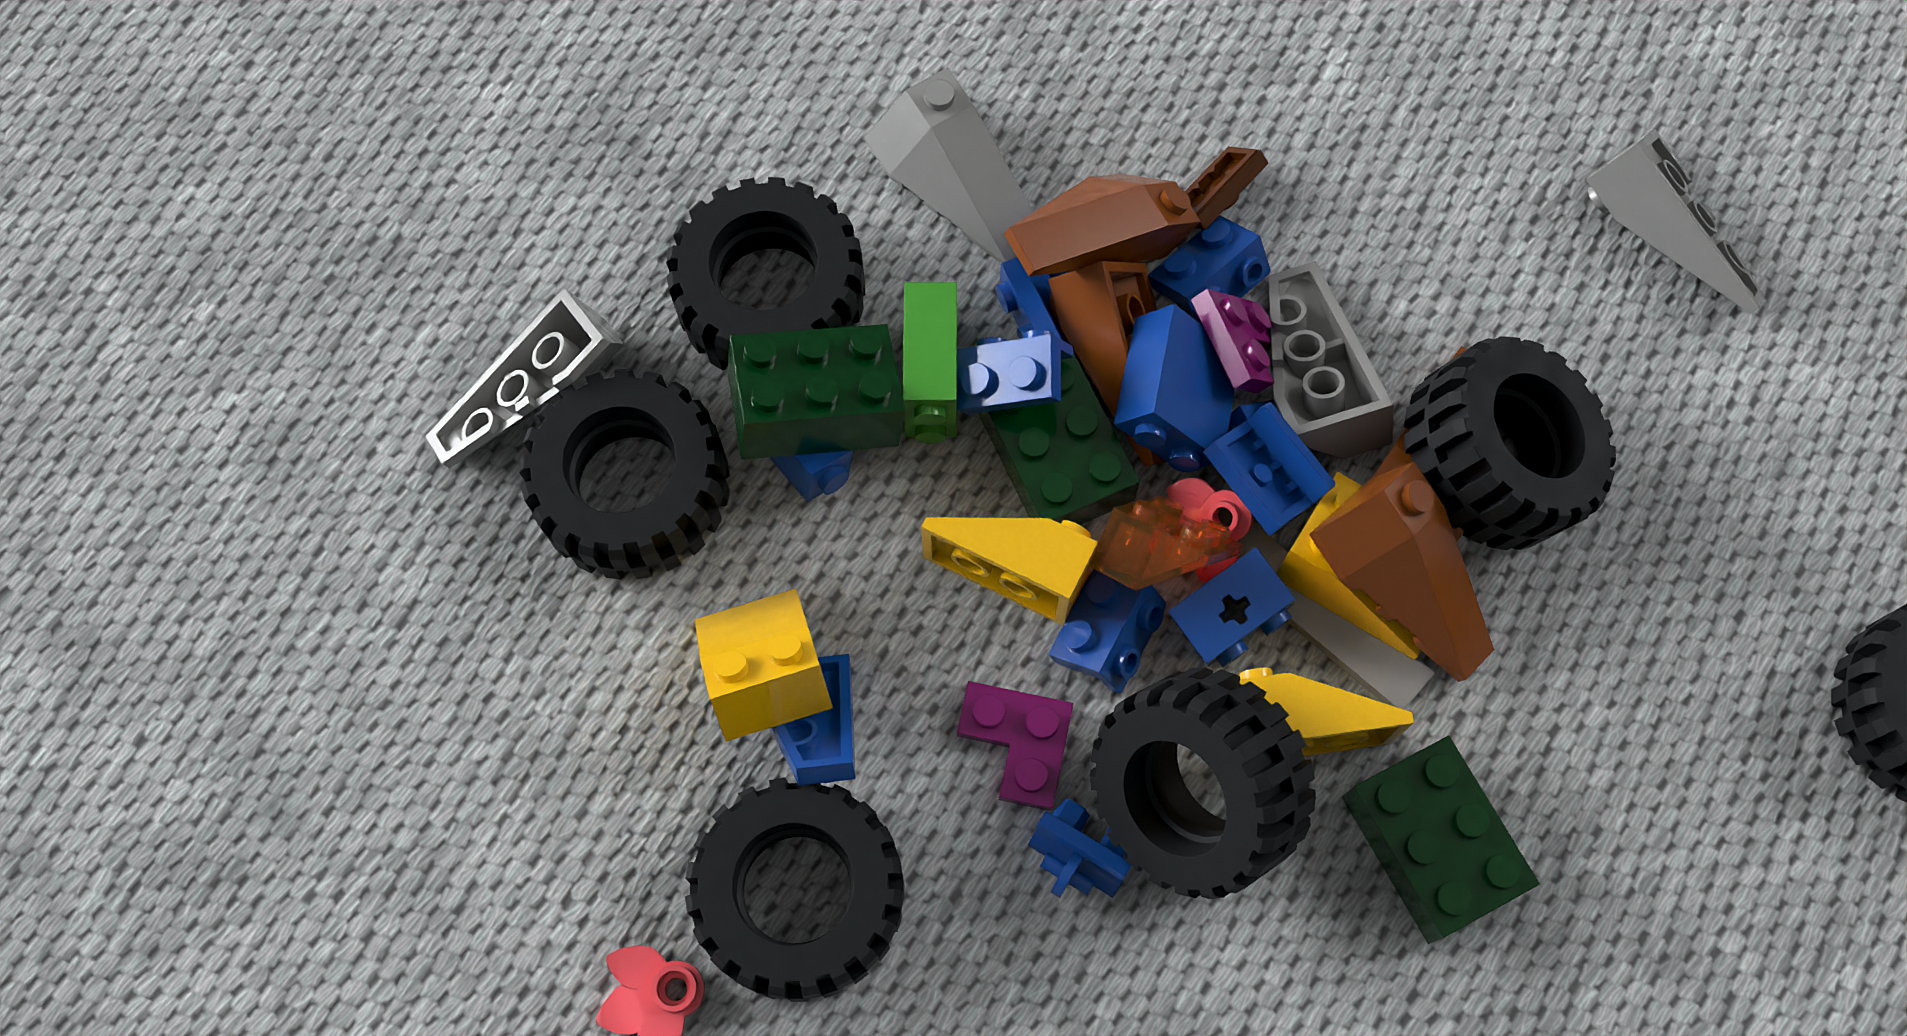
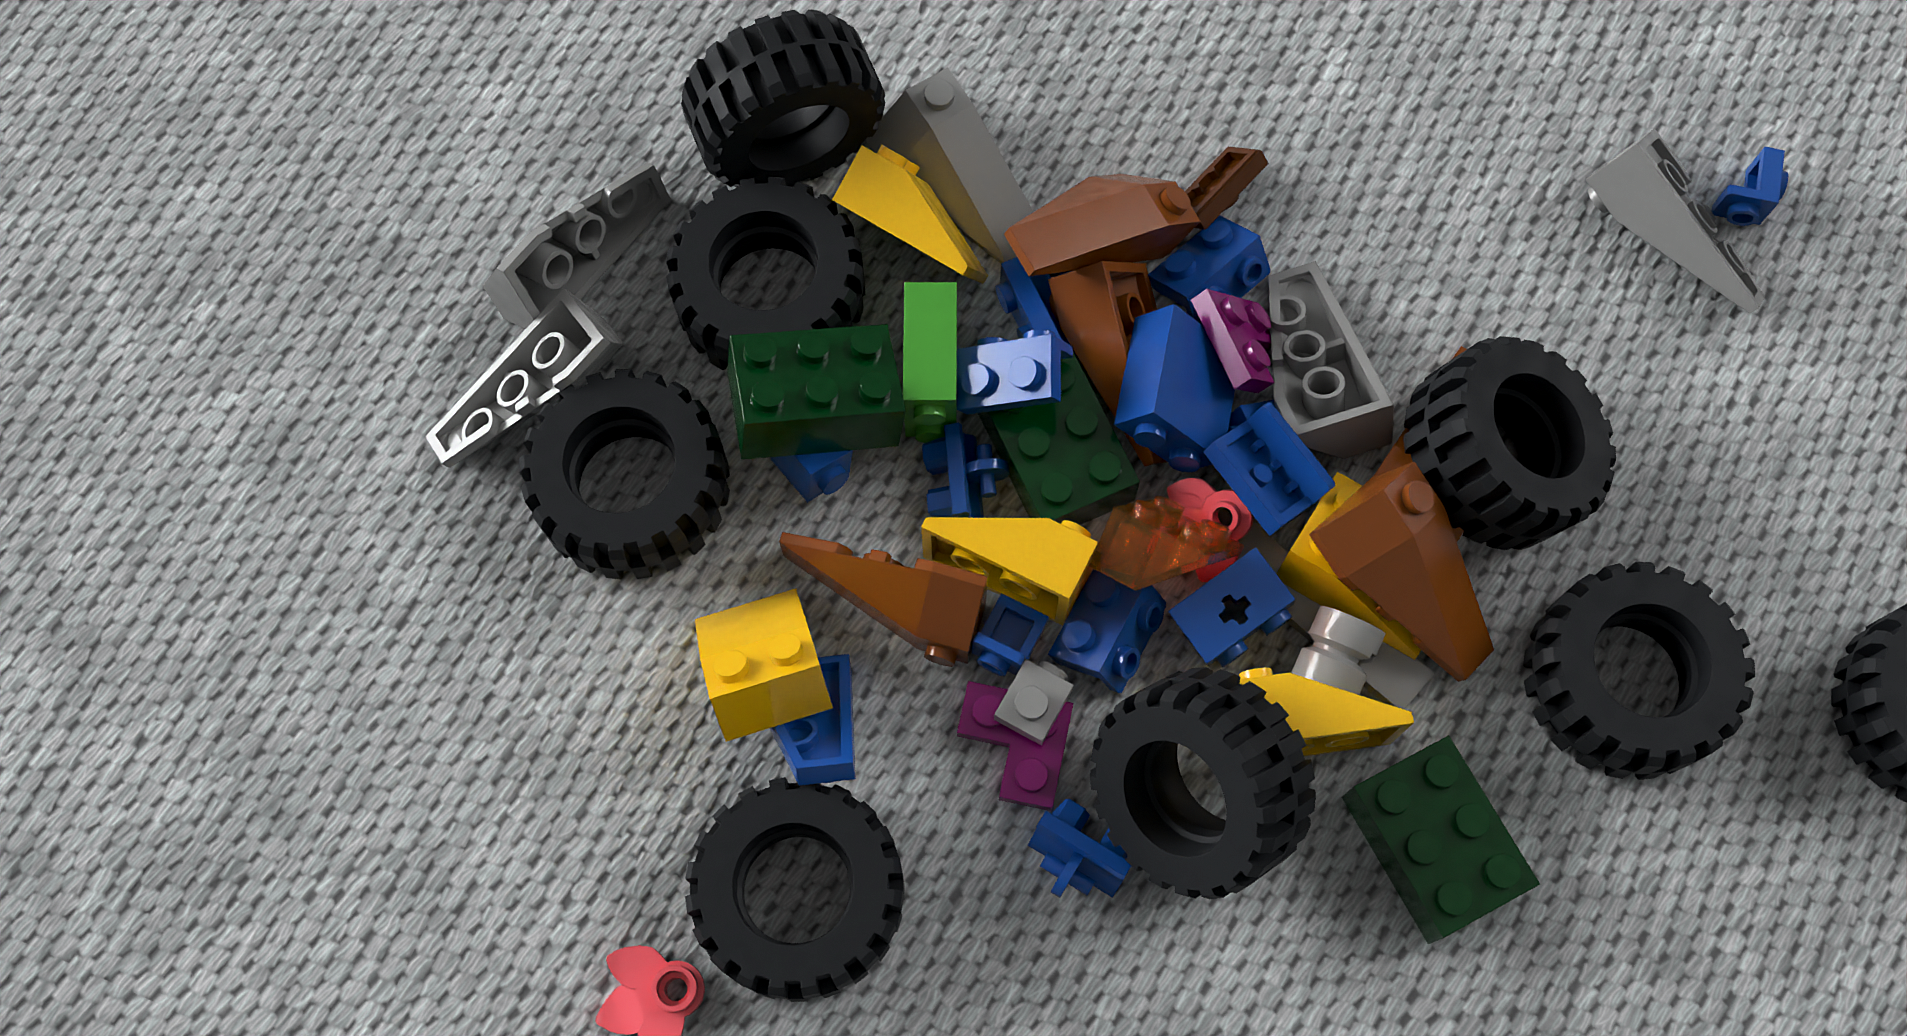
(576, 246): none -> light grey wedge
(783, 99): none -> black tyre
(891, 196): none -> yellow slope
(925, 605): none -> dark orange wedge
(970, 473): none -> blue hips
(1008, 636): none -> blue bracket
(1034, 700): none -> light grey bracket
(1339, 650): none -> light grey wheel
(1690, 630): none -> black tyre
(1761, 192): none -> blue bracket

